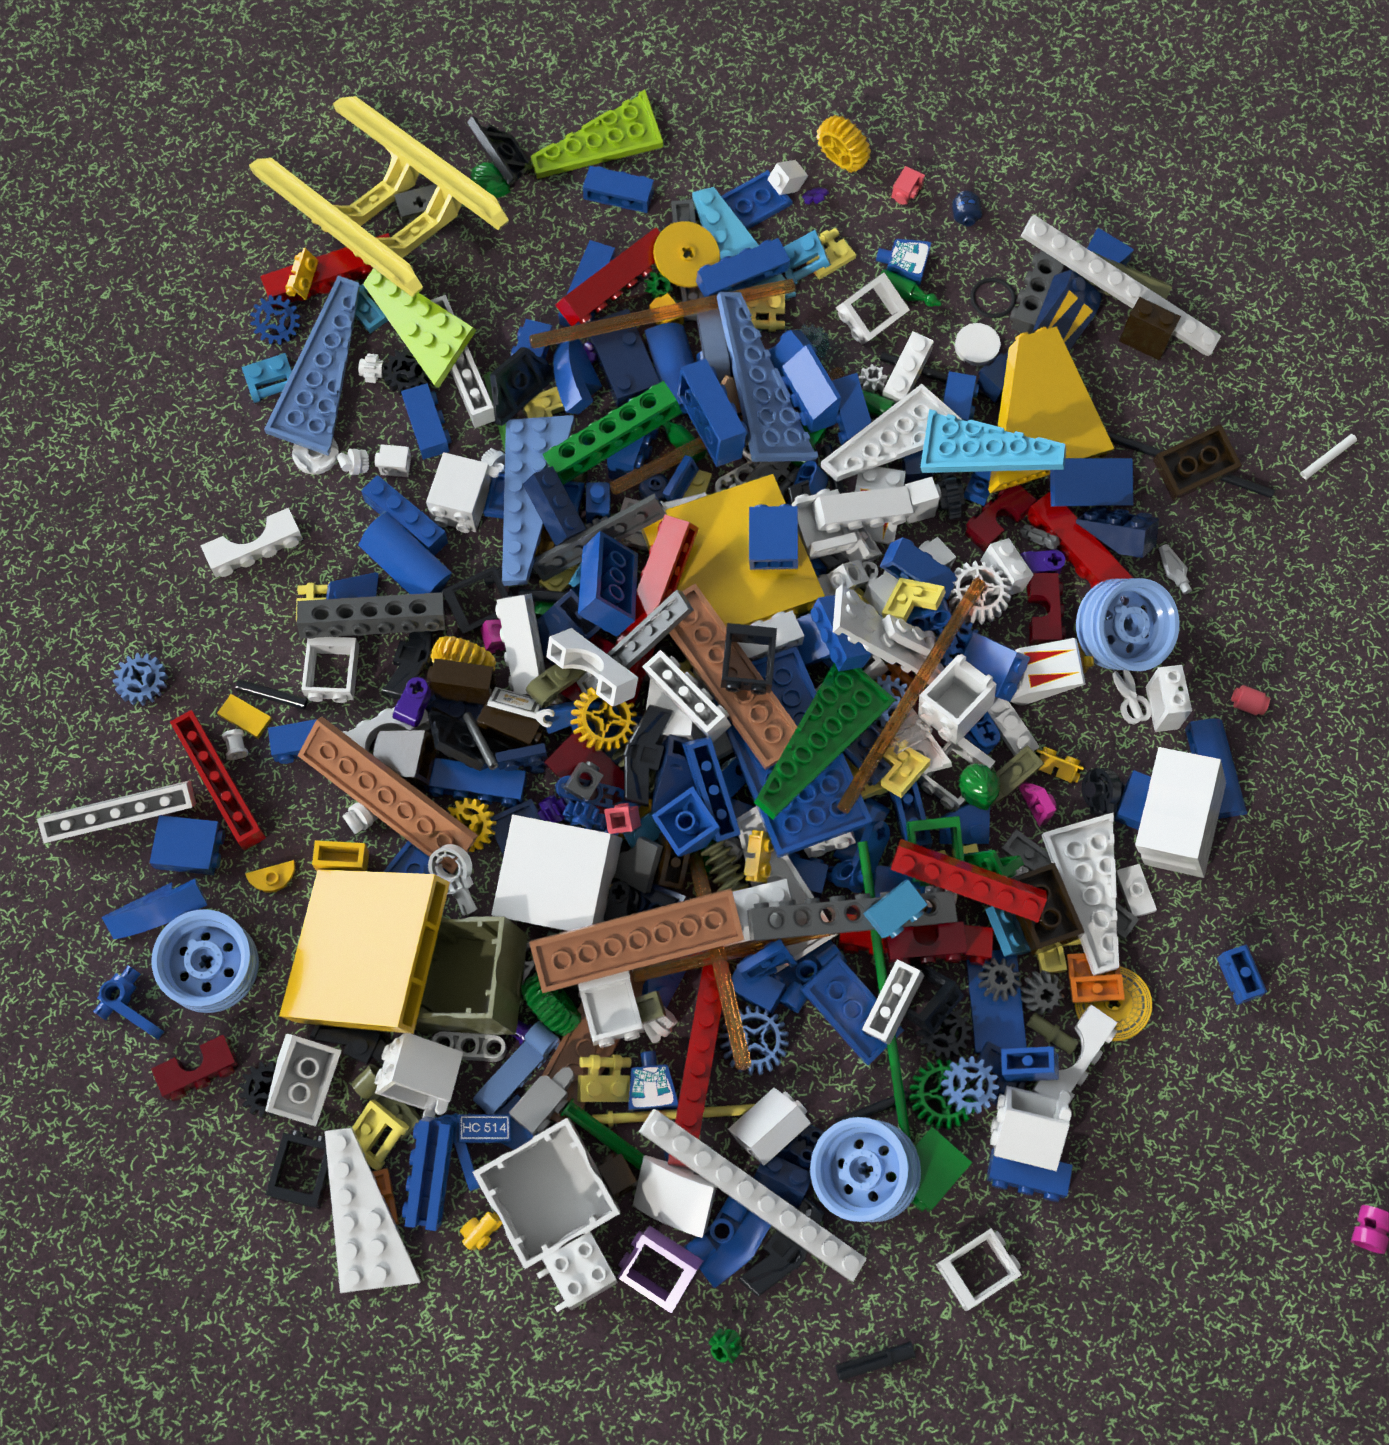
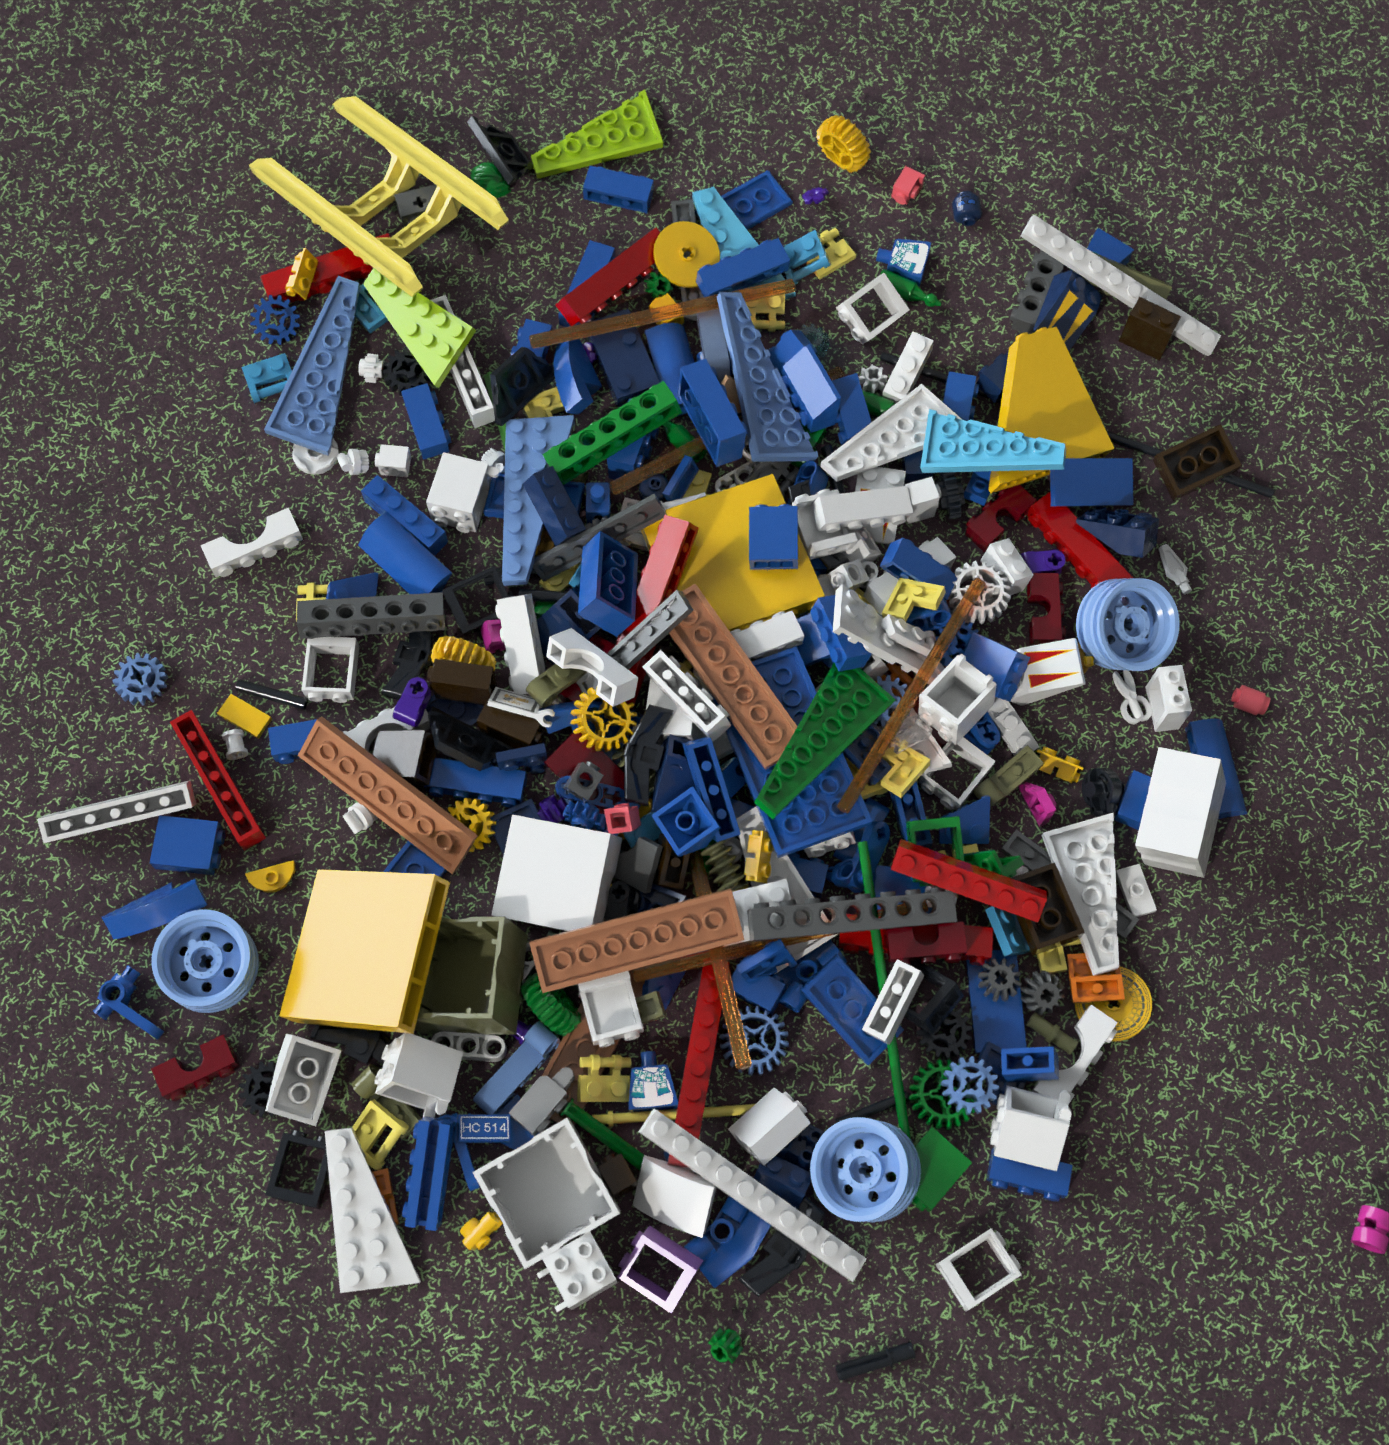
(340, 856): yellow brick -> none
(458, 883): white pin -> none
(480, 741): dark grey piece -> none
(660, 1027): white piece -> none
(751, 635): black window -> none
(787, 177): white brick -> none
(896, 909): dark azure brick -> none
(977, 344): white tile -> none
(979, 785): green hair -> none
(989, 315): black piece -> none
(1040, 536): dark grey axle -> none
(1241, 974): blue brick -> none
(1327, 457): white piece -> none

